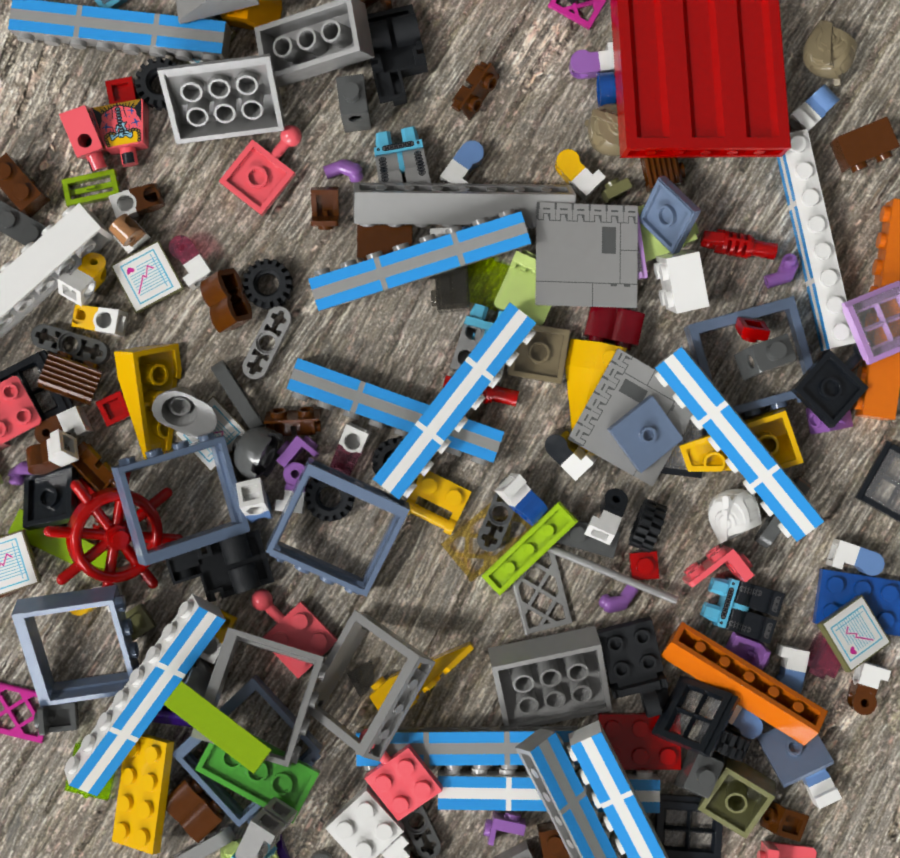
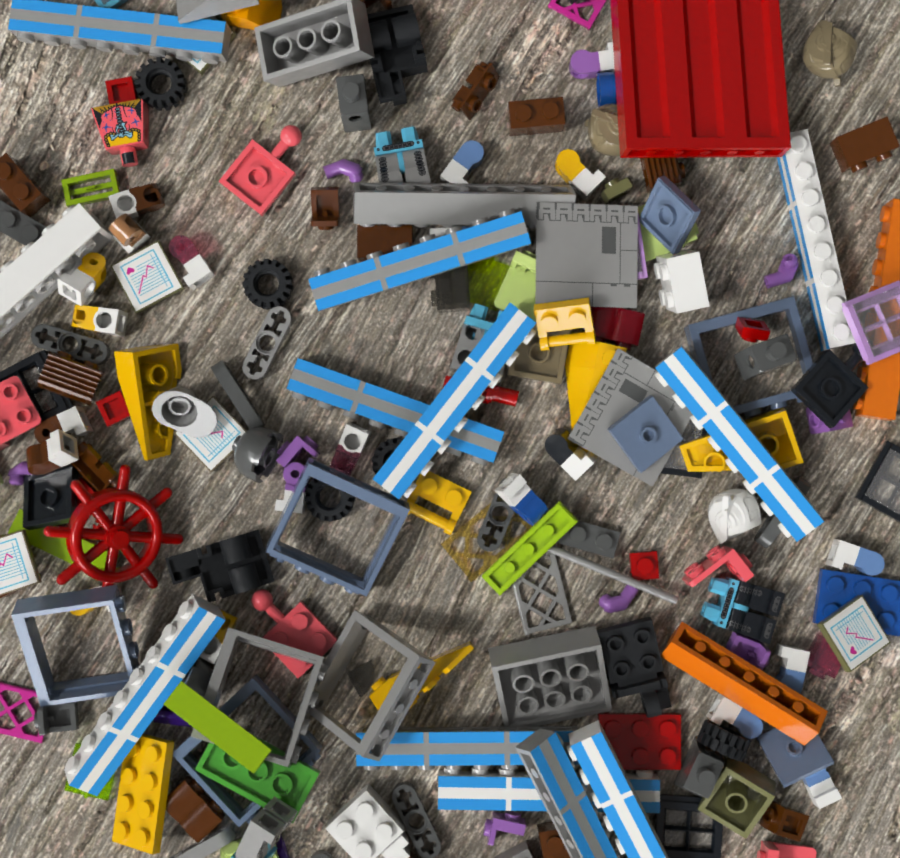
(80, 127): coral torso -> none
(141, 620): olive plate -> none
(222, 98): light grey slope -> none
(226, 300): reddish brown brick -> none
(237, 526): sand blue window -> none
(254, 500): white leg -> none
(305, 419): reddish brown hinge -> none
(402, 781): coral plate -> none
(536, 116): none -> reddish brown brick
(564, 316): none -> yellow plate
(612, 511): leg -> none
(647, 525): black tyre -> none
(695, 716): black piece -> none
(737, 244): red hinge -> none
(813, 109): leg -> none
(865, 686): leg -> none

